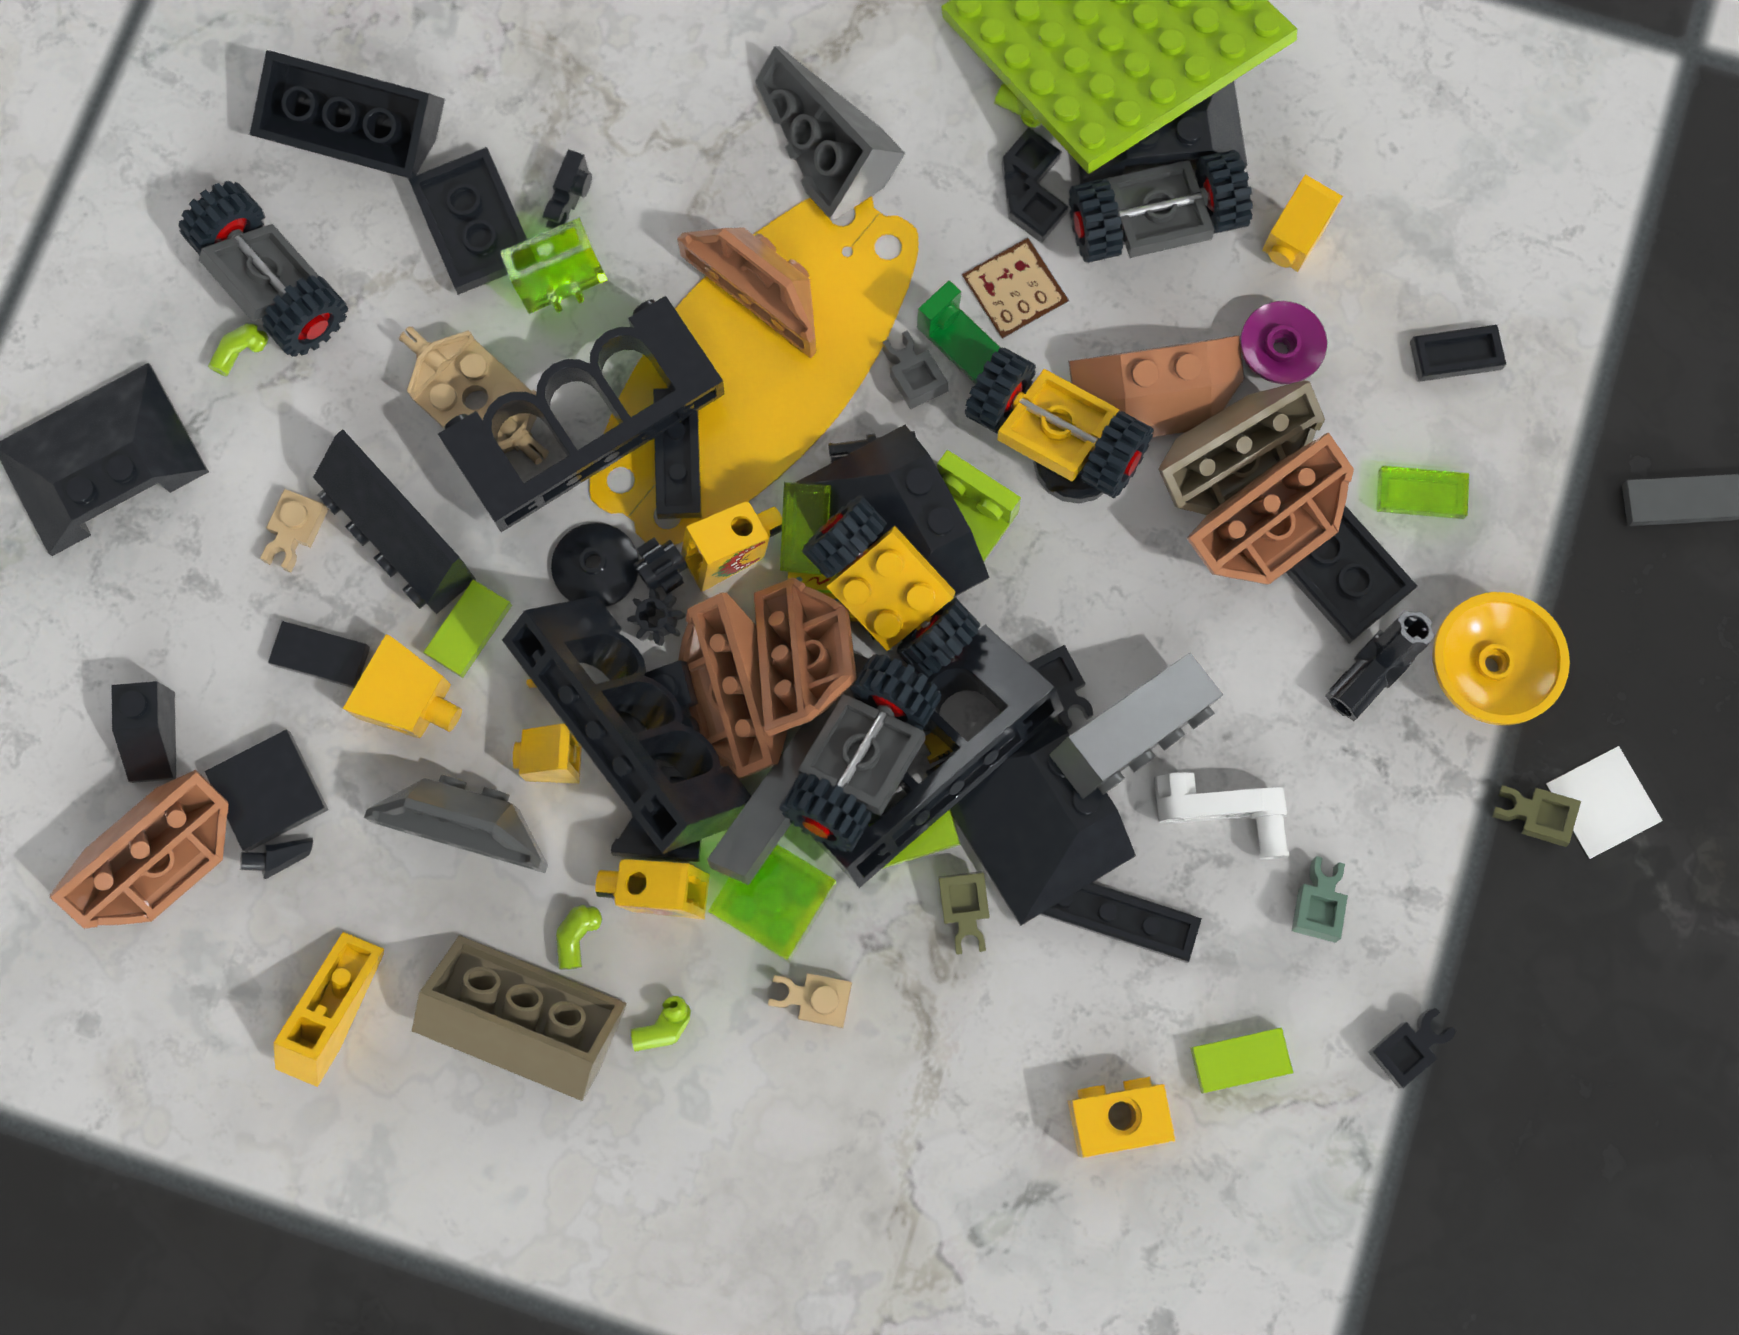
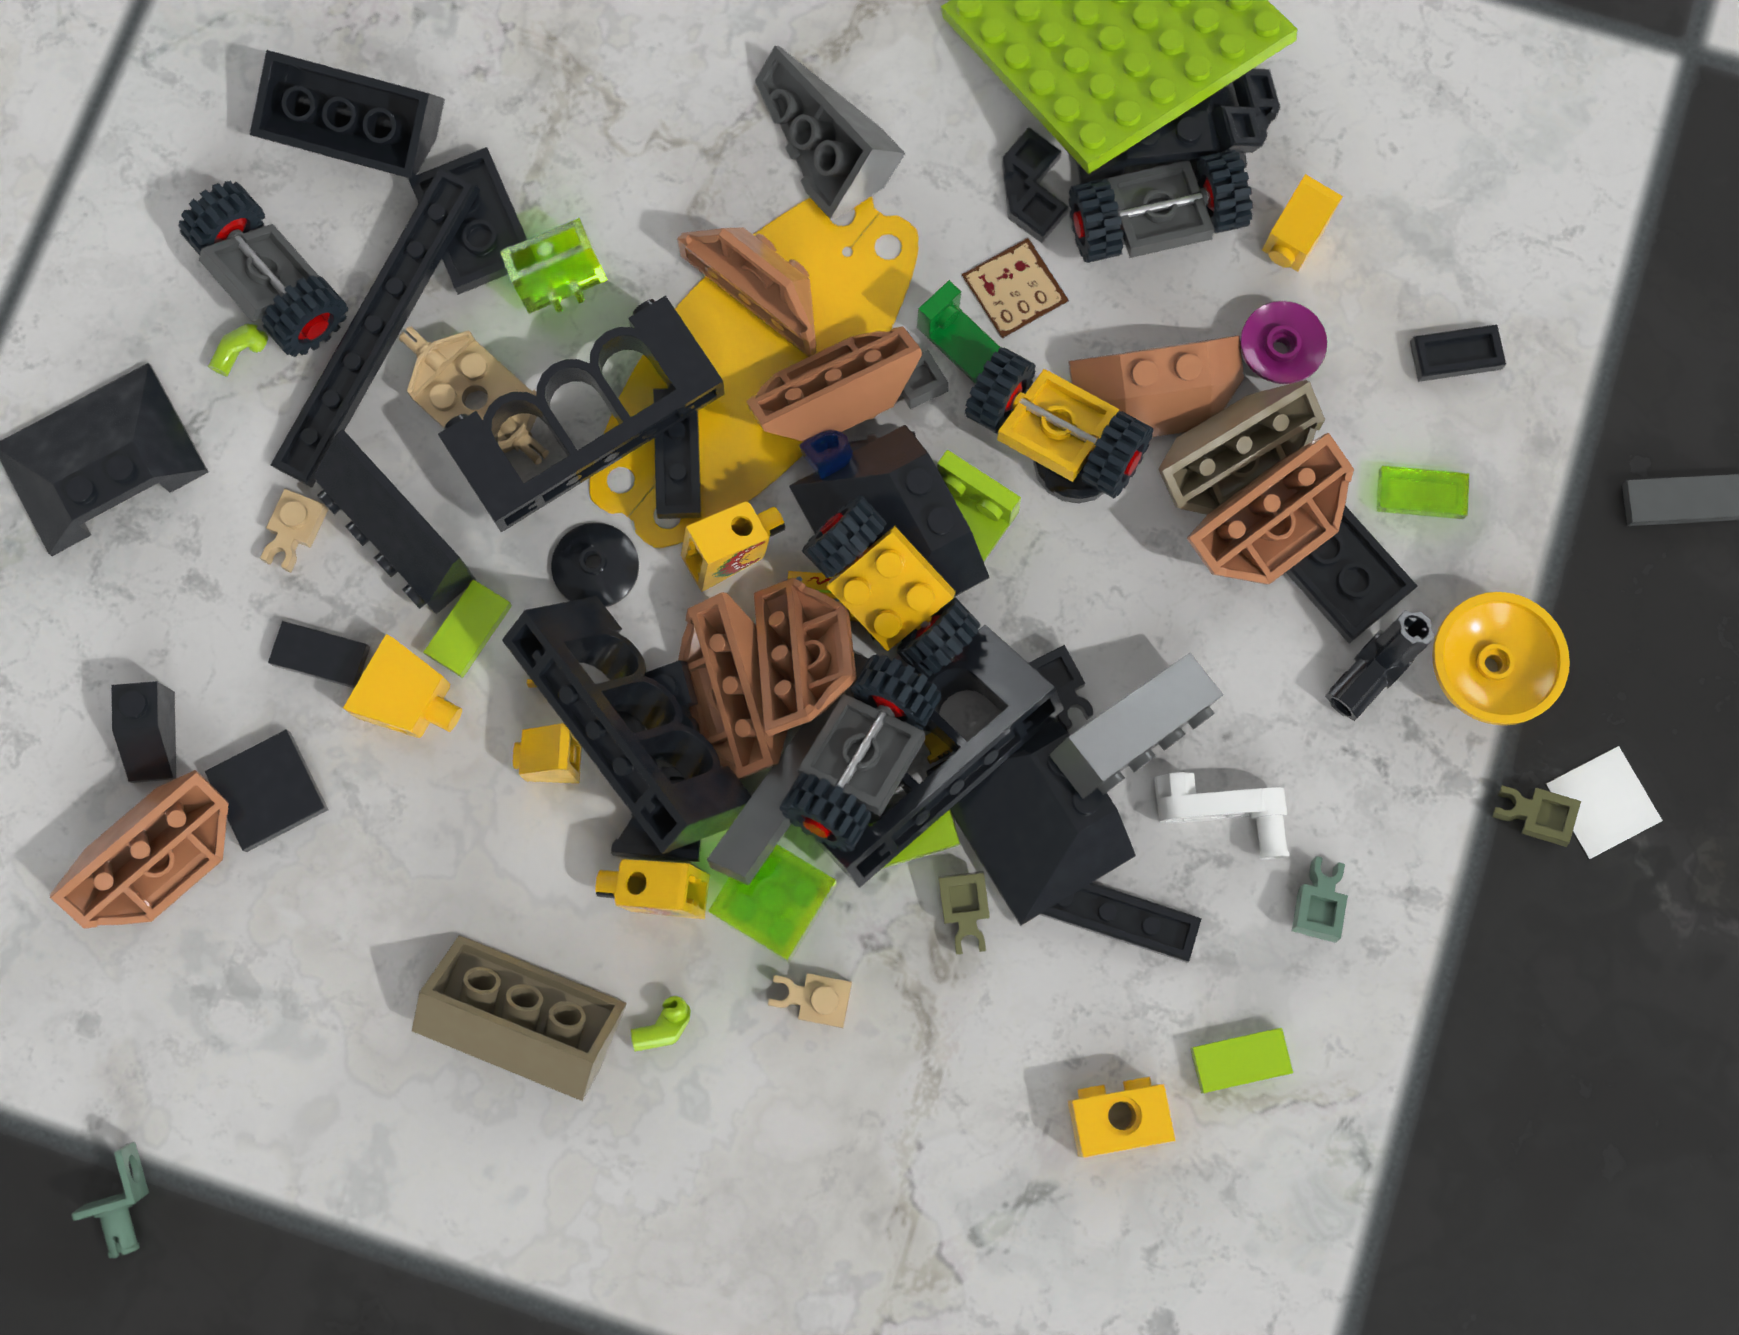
(114, 1210): none -> sand green bracket
(276, 857): black bar -> none
(326, 1010): yellow slope -> none
(376, 325): none -> black tile
(462, 820): dark grey wedge -> none
(570, 184): black plate -> none
(572, 931): lime arm -> none
(647, 609): black gear -> none
(660, 565): black gear -> none
(804, 512): clear neon green tile -> none
(827, 452): none -> clear blue tile
(837, 385): none -> nougat wedge
(1009, 101): lime arm -> none
(1246, 125): none -> black tile
(1407, 1052): black plate -> none

